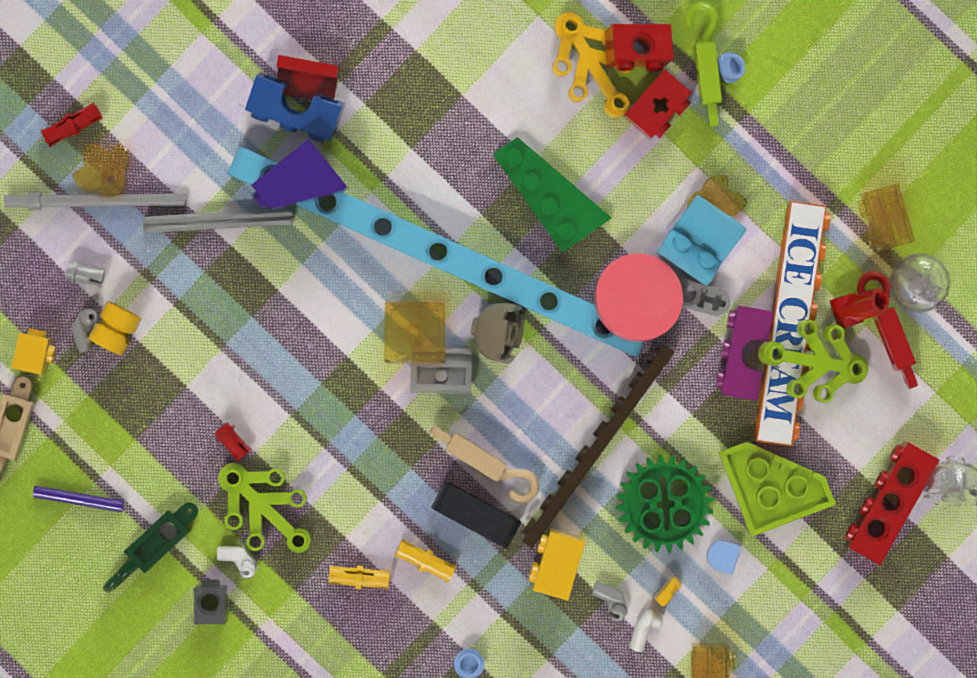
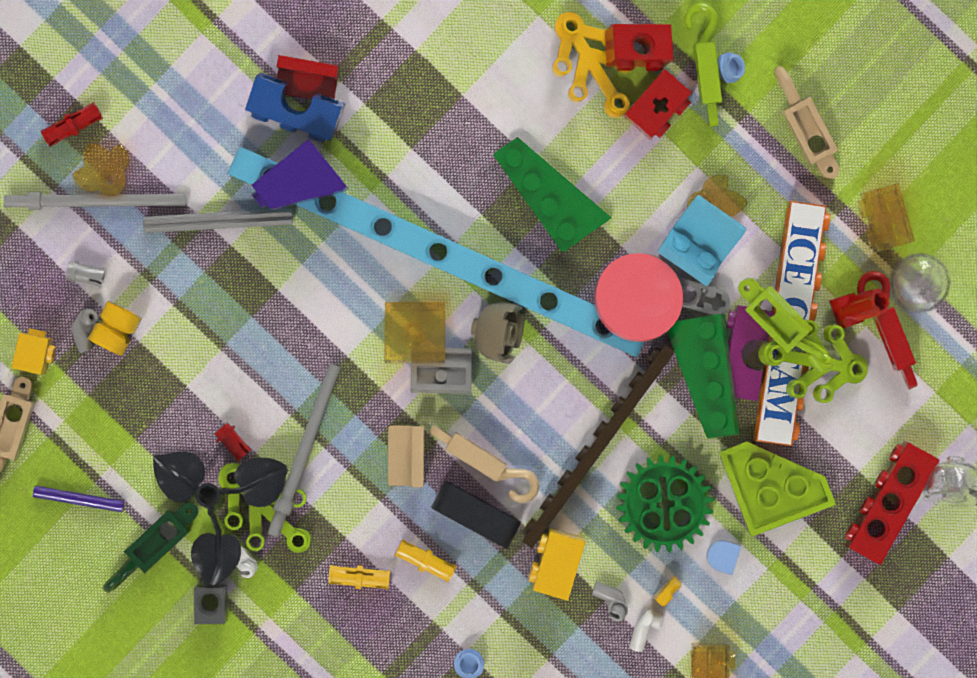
(181, 474): none -> black plant
(283, 505): none -> light grey bar
(406, 455): none -> tan panel
(706, 366): none -> green wing
(786, 325): none -> lime piece
(806, 122): none -> tan piece

